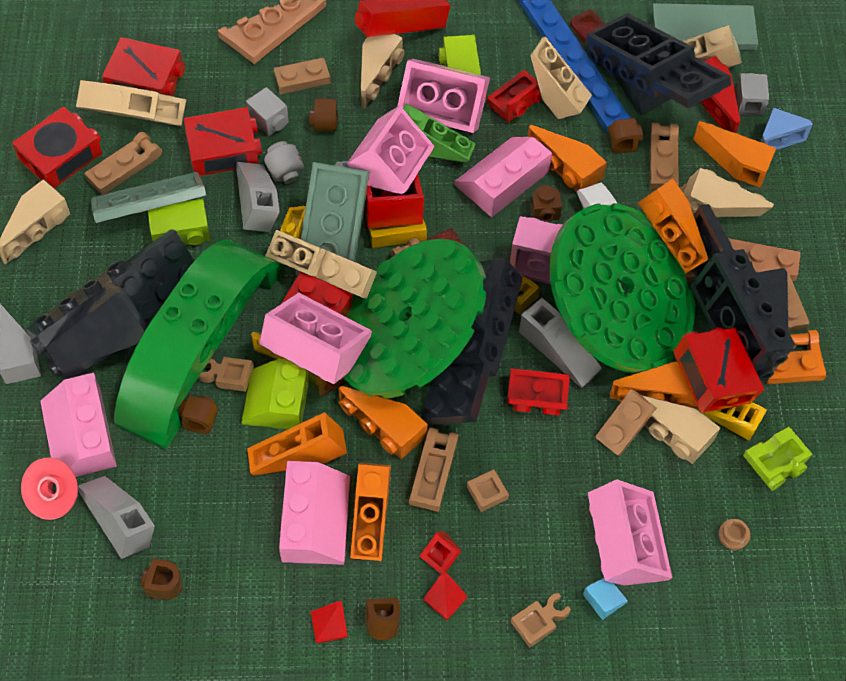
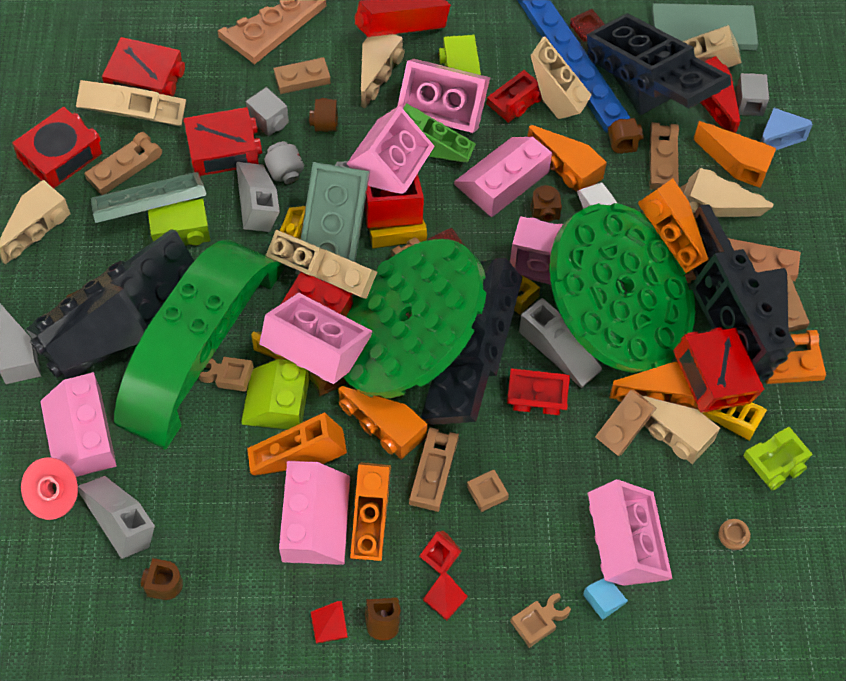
(198, 414): reddish brown plate -> none

